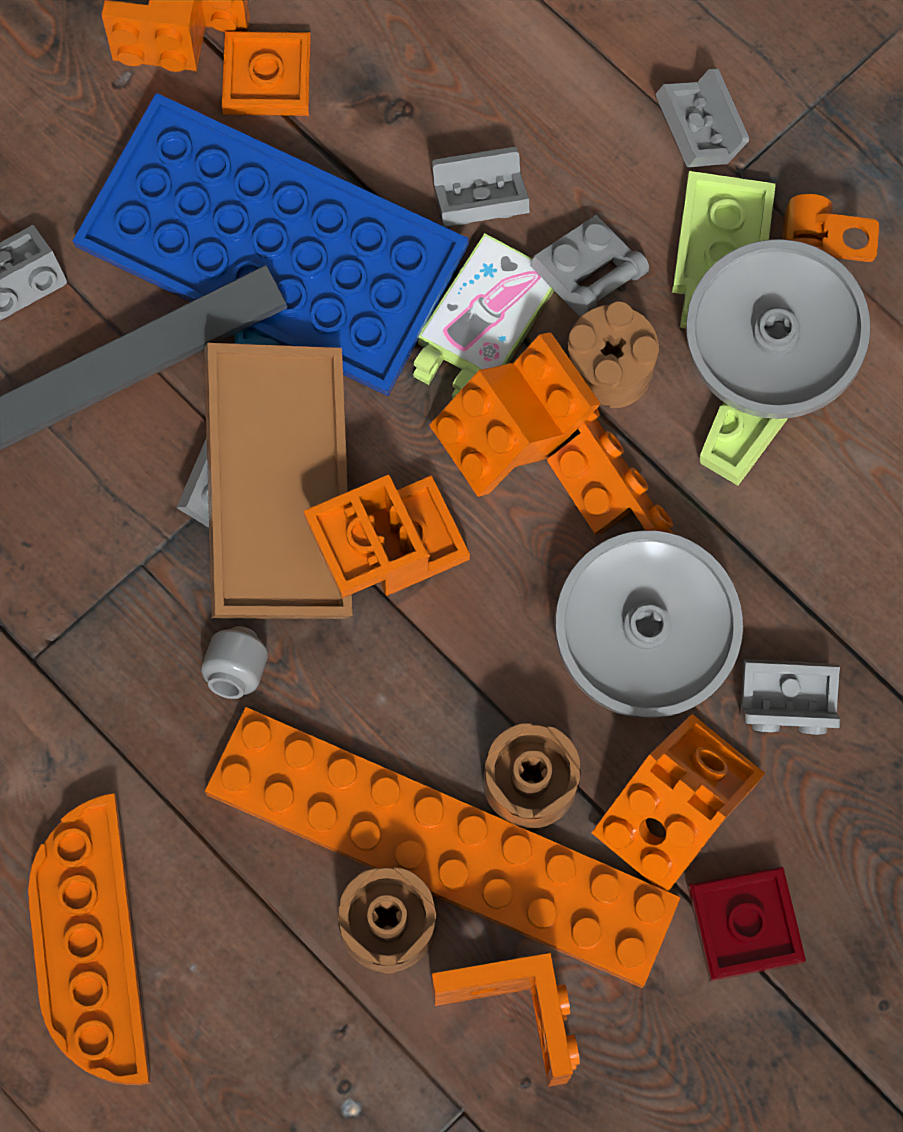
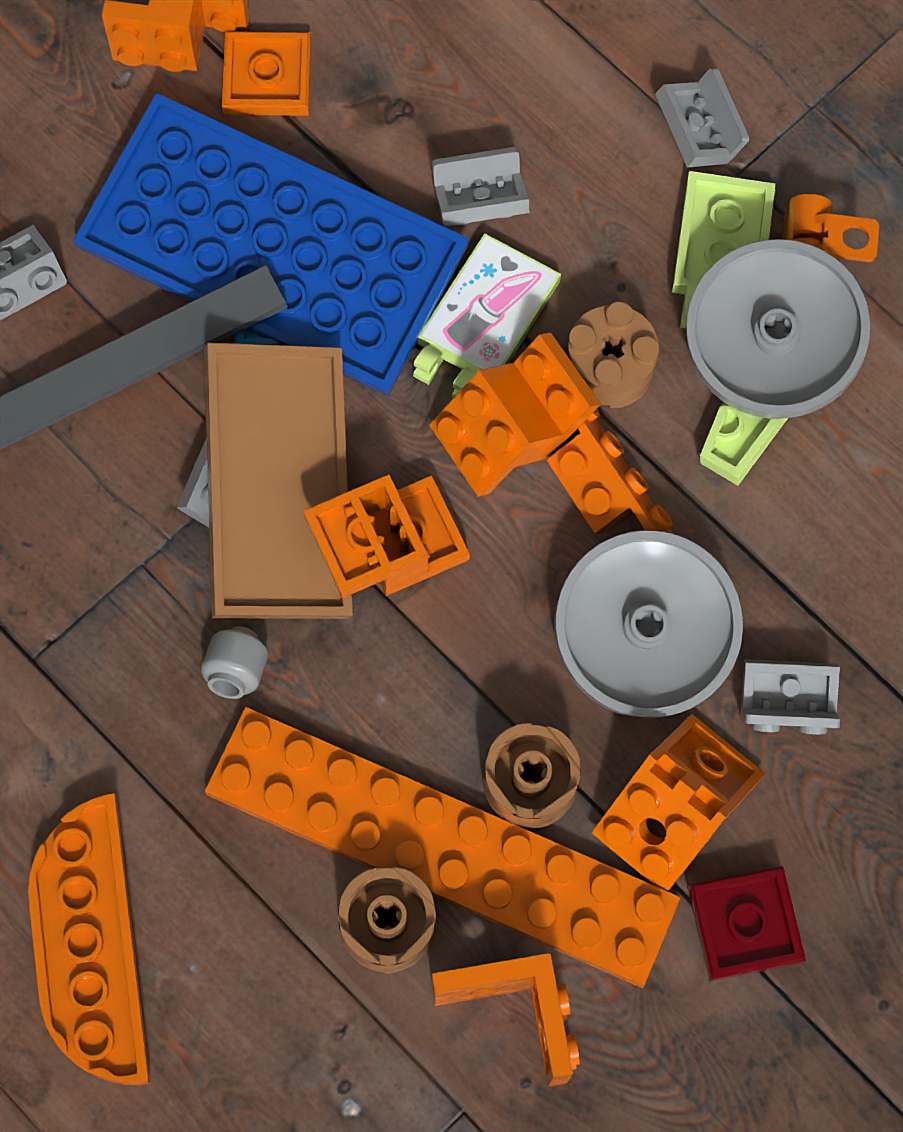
(583, 254): light grey plate -> none

